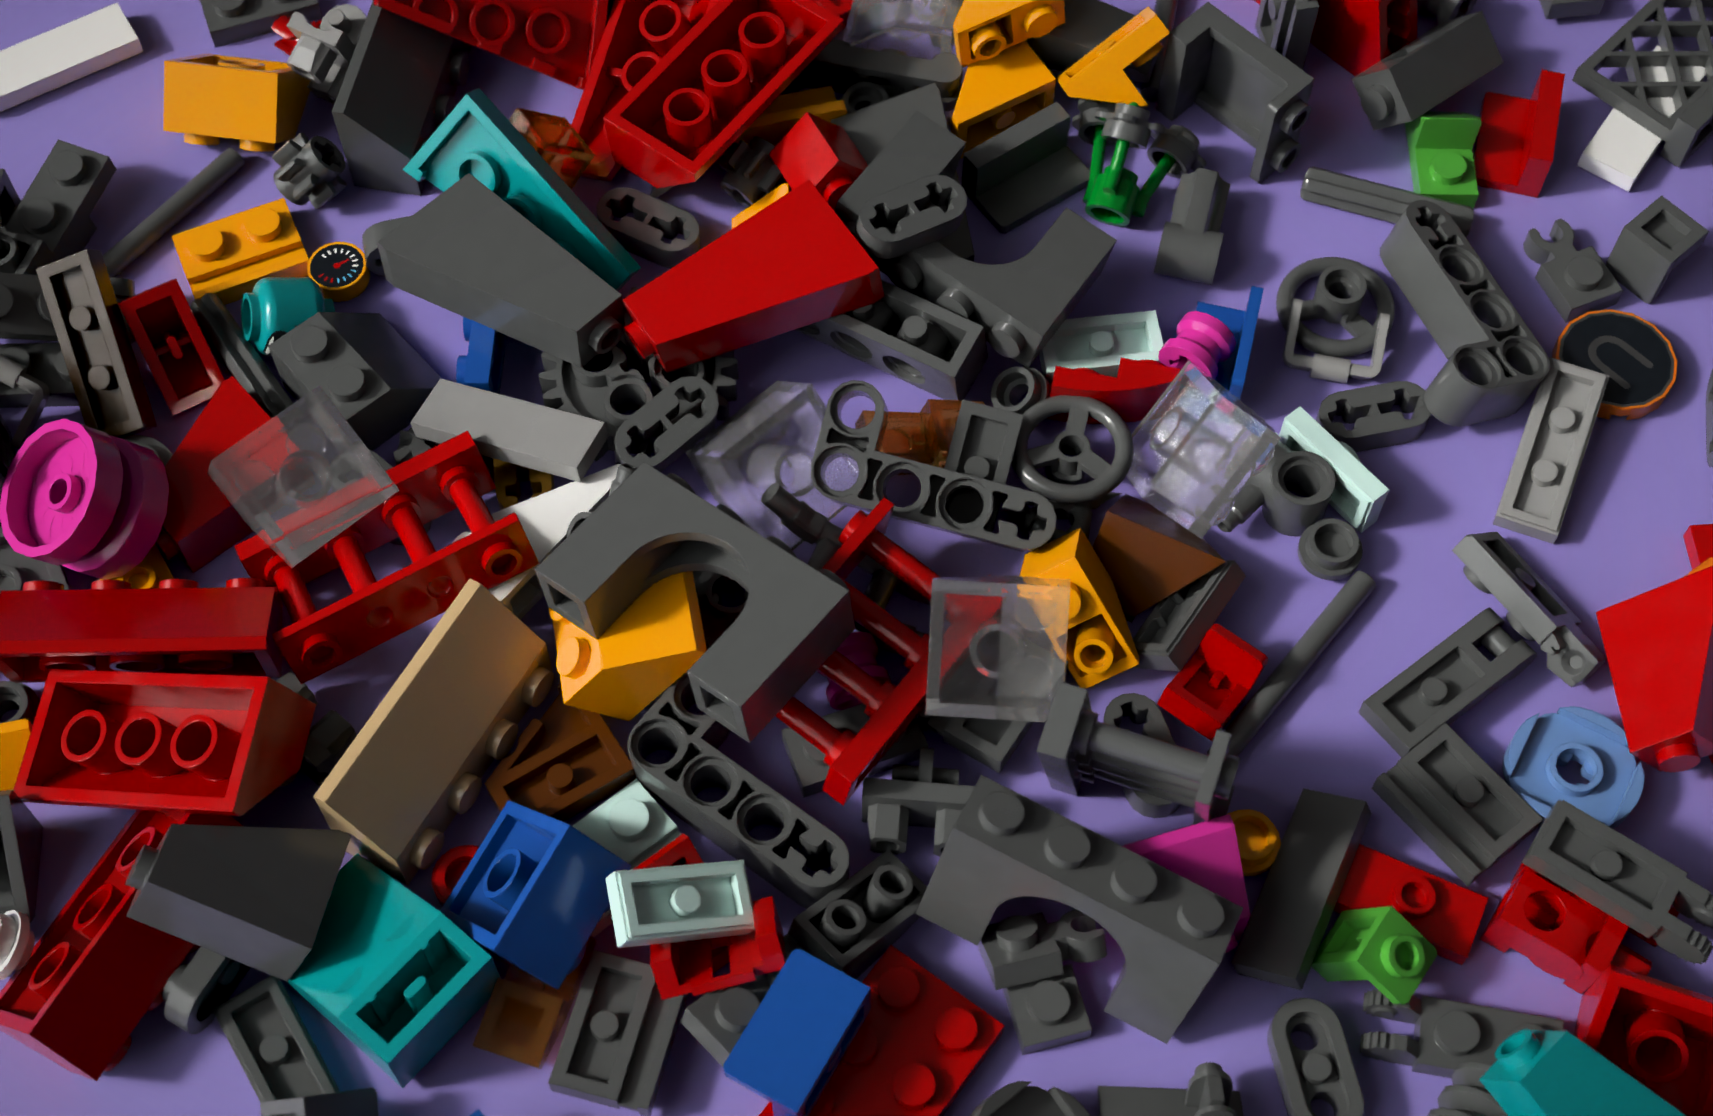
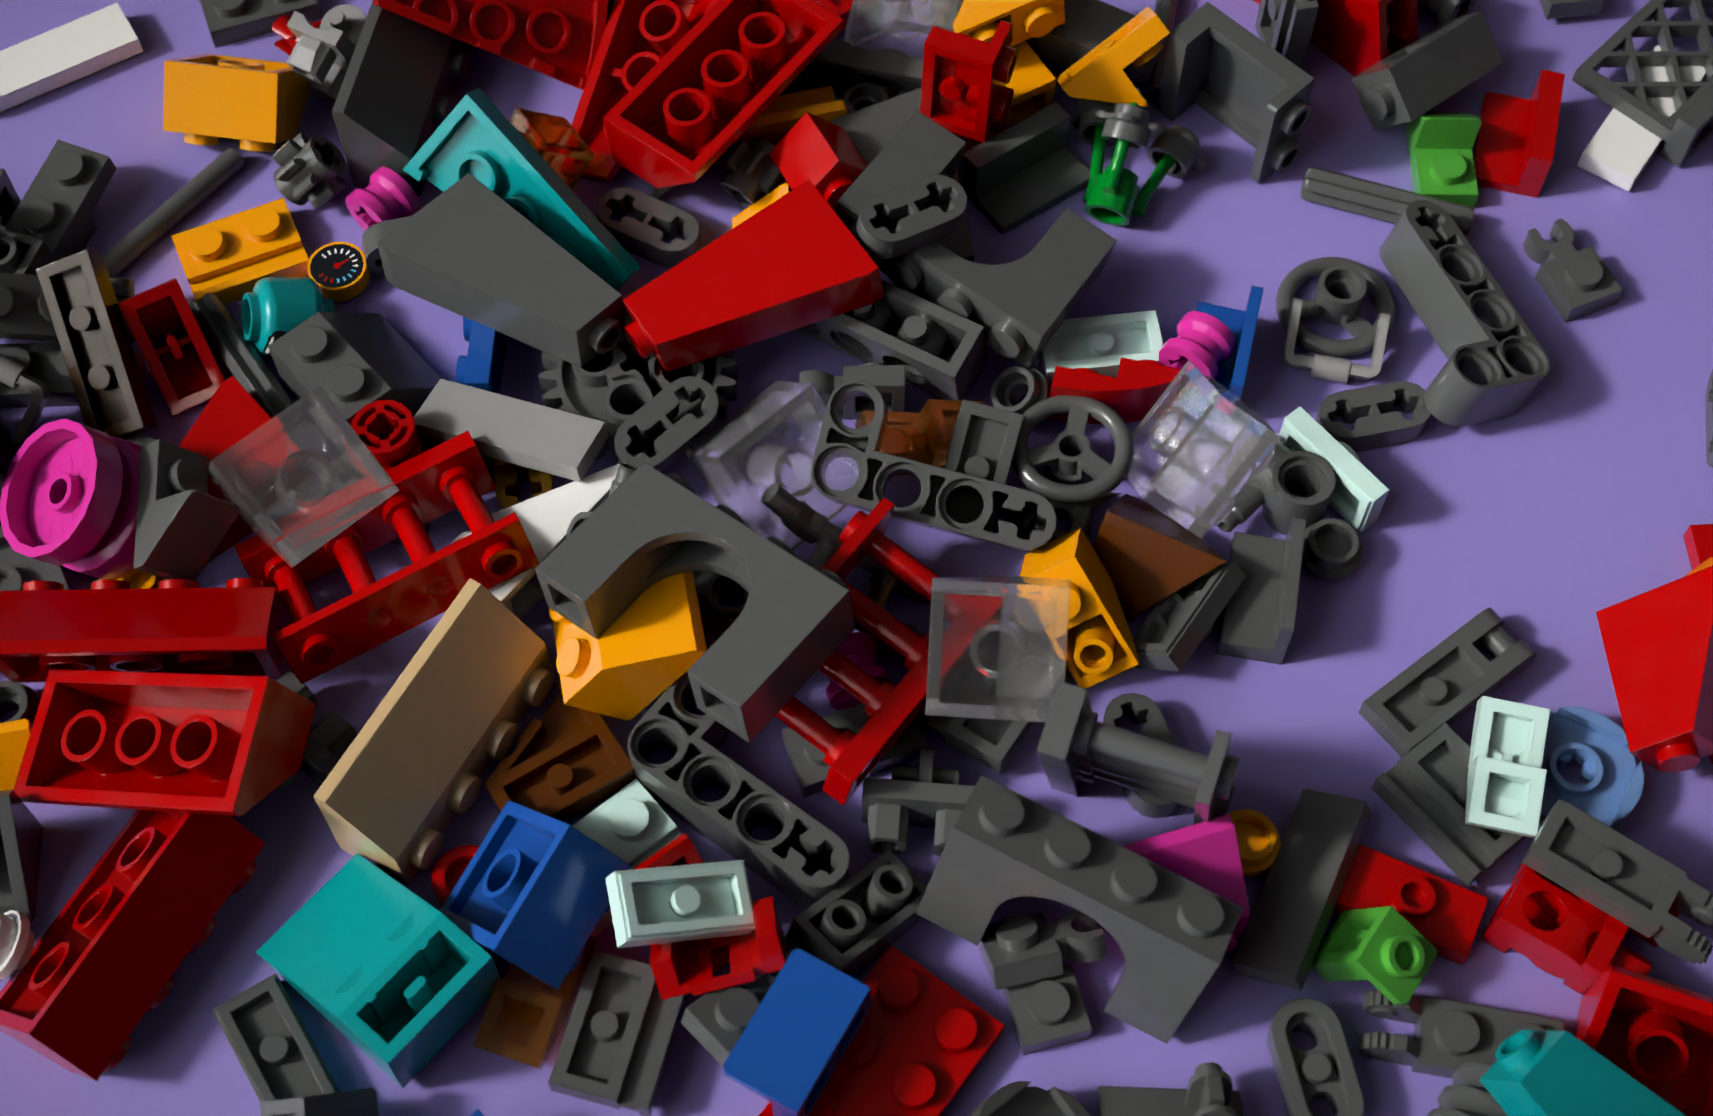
(175, 514): none -> dark grey slope
(199, 988): dark grey plate -> none
(240, 890): dark grey slope -> none
(383, 199): none -> dark pink wheel
(388, 432): none -> red wheel
(885, 378): none -> dark grey plate
(968, 80): none -> red bracket
(1193, 235): dark grey piece -> none
(1213, 681): red bracket -> none
(1263, 608): none -> dark grey panel
(1298, 661): dark grey bar -> none
(1506, 766): none -> light aqua slope
(1530, 605): dark grey hinge -> none
(1551, 451): light grey tile -> none
(1627, 350): black tile -> none
(1653, 247): dark grey panel -> none

